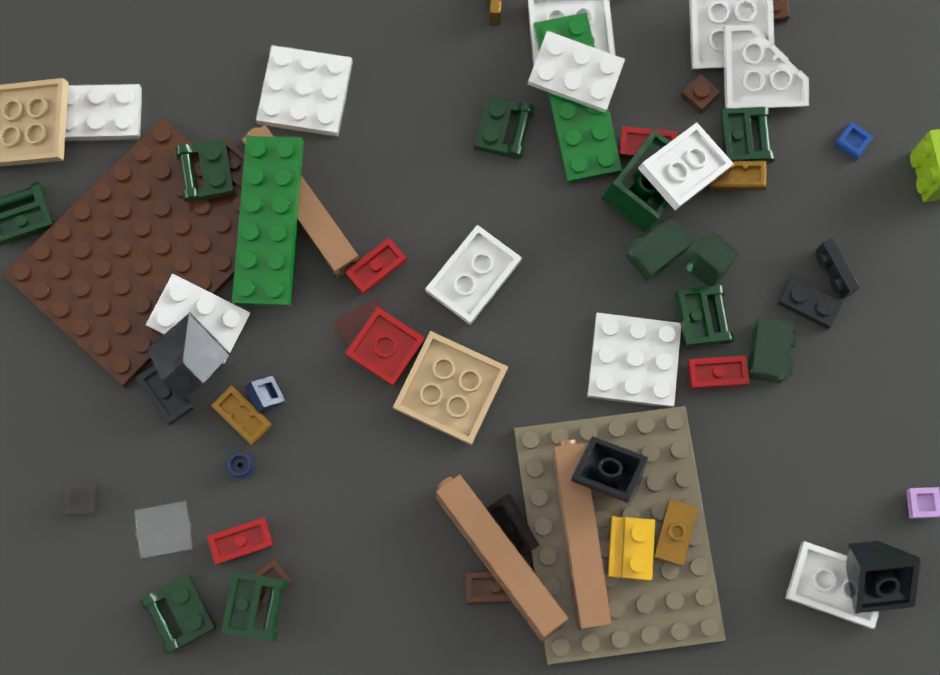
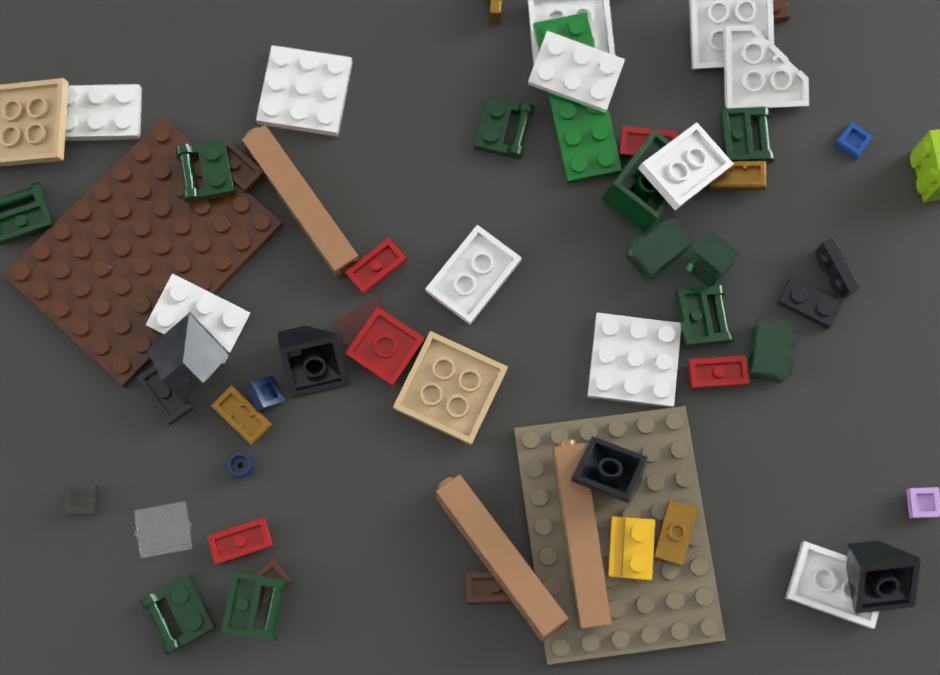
(268, 221): green plate -> none
(311, 360): none -> black slope
(513, 524): black plate -> none
(700, 93): reddish brown plate -> none

